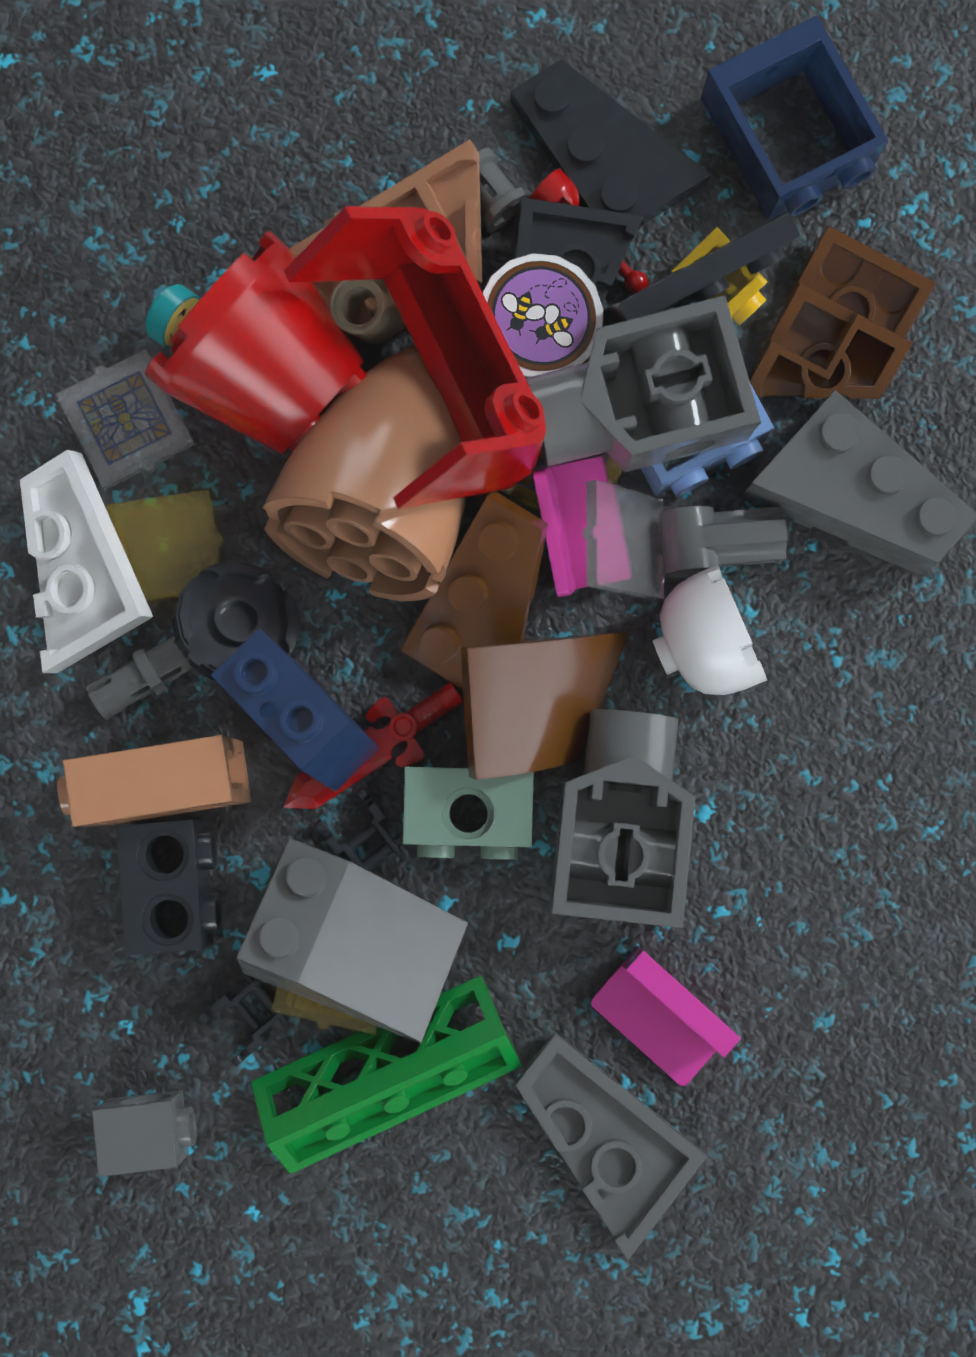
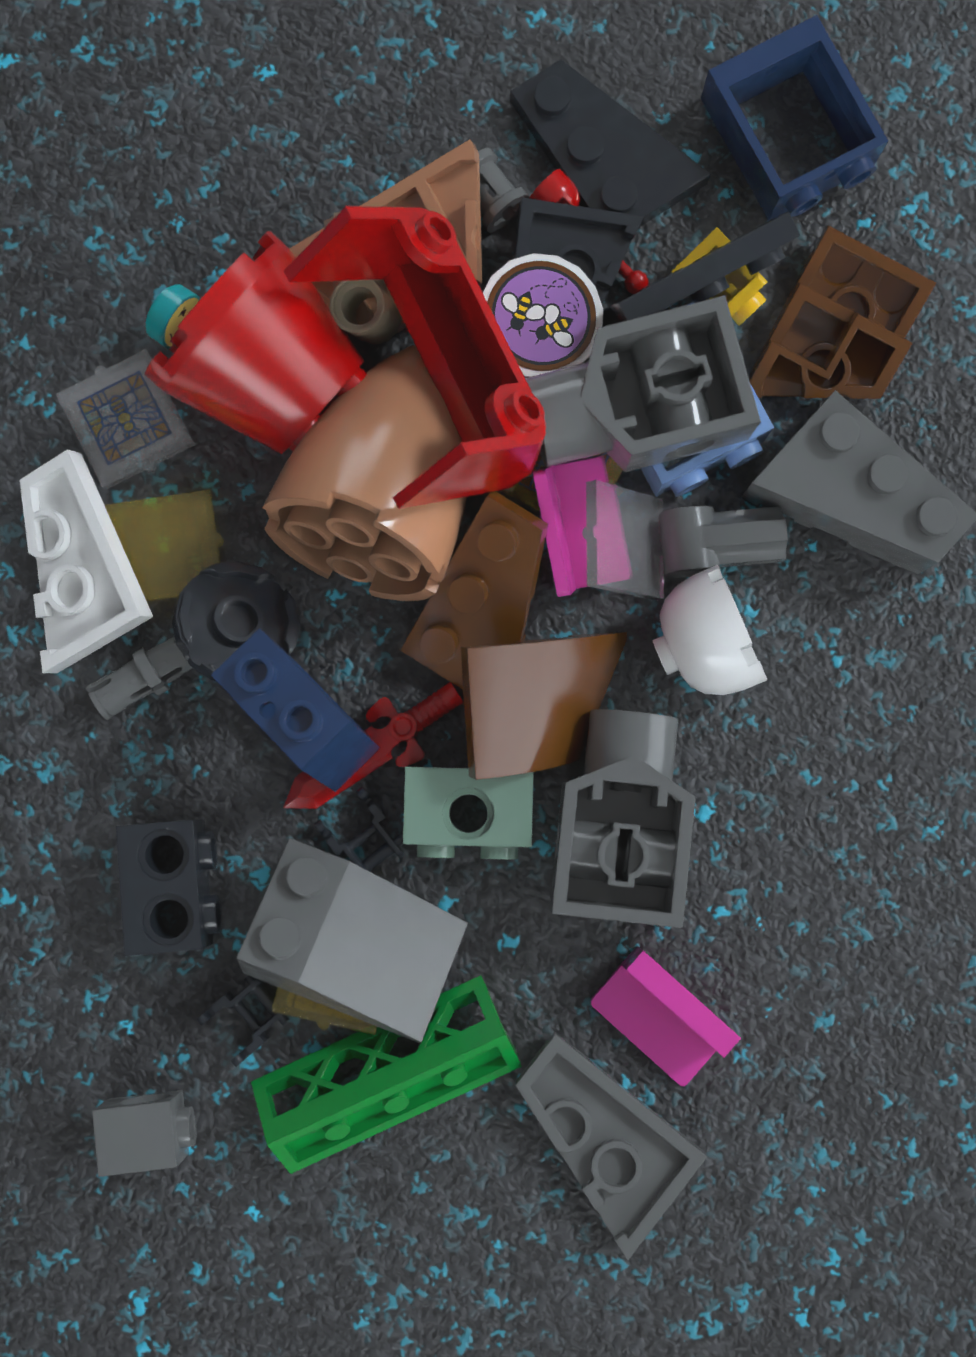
(154, 781): nougat window -> none

